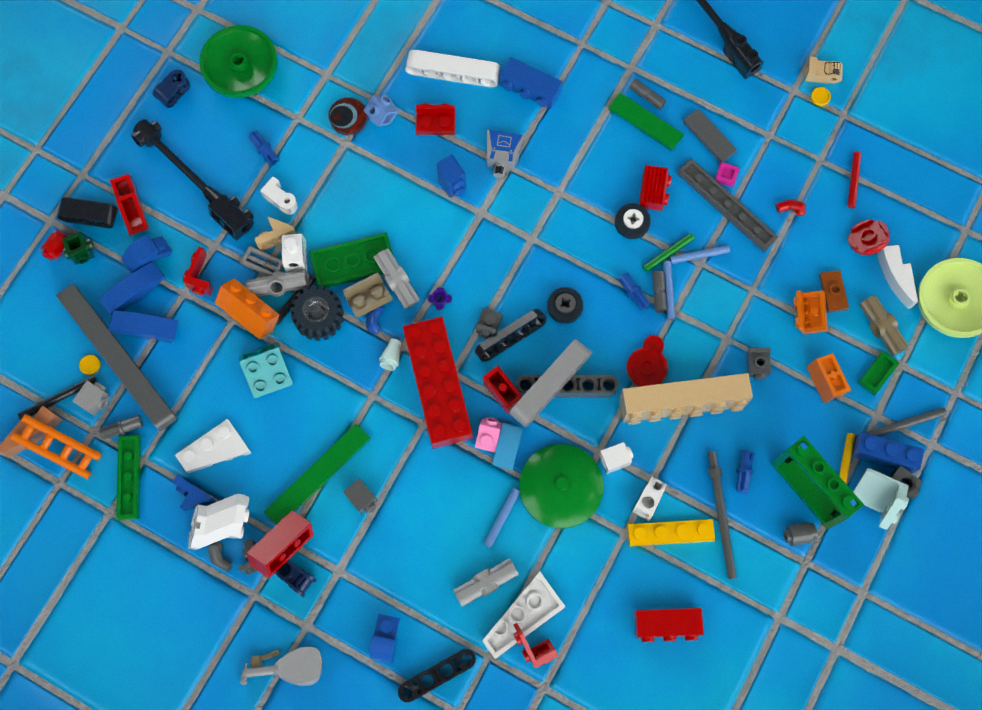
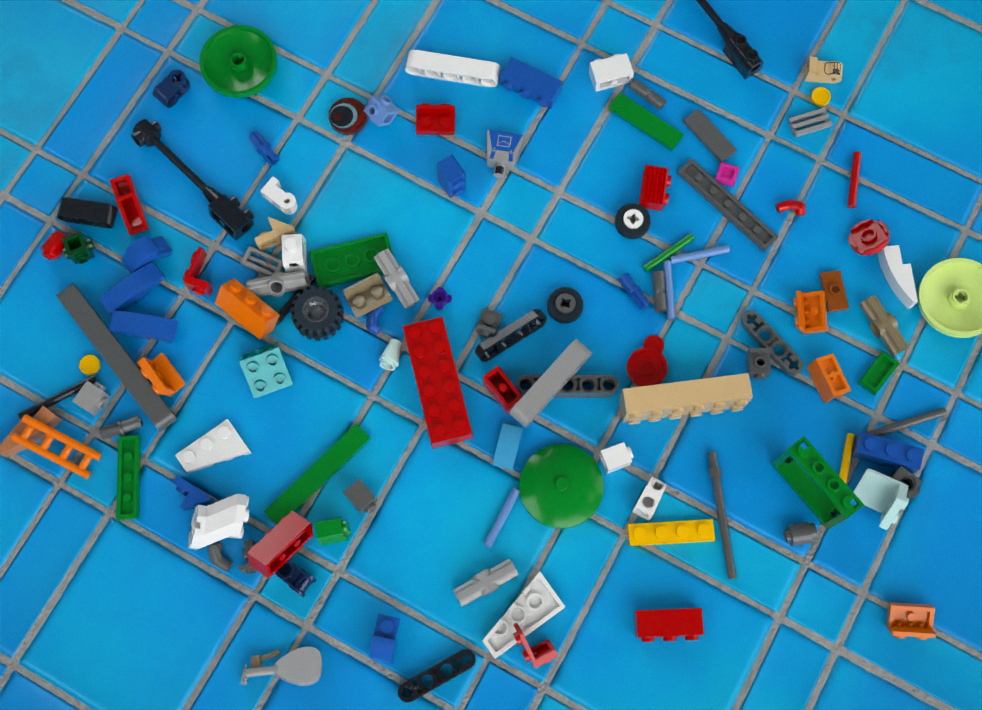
(162, 375): none -> orange bracket
(332, 530): none -> green brick
(488, 434): bright pink bracket -> none
(610, 72): none -> white brick
(744, 471): blue axle -> none
(775, 340): none -> dark grey beam
(824, 117): none -> light grey tile
(910, 620): none -> orange bracket

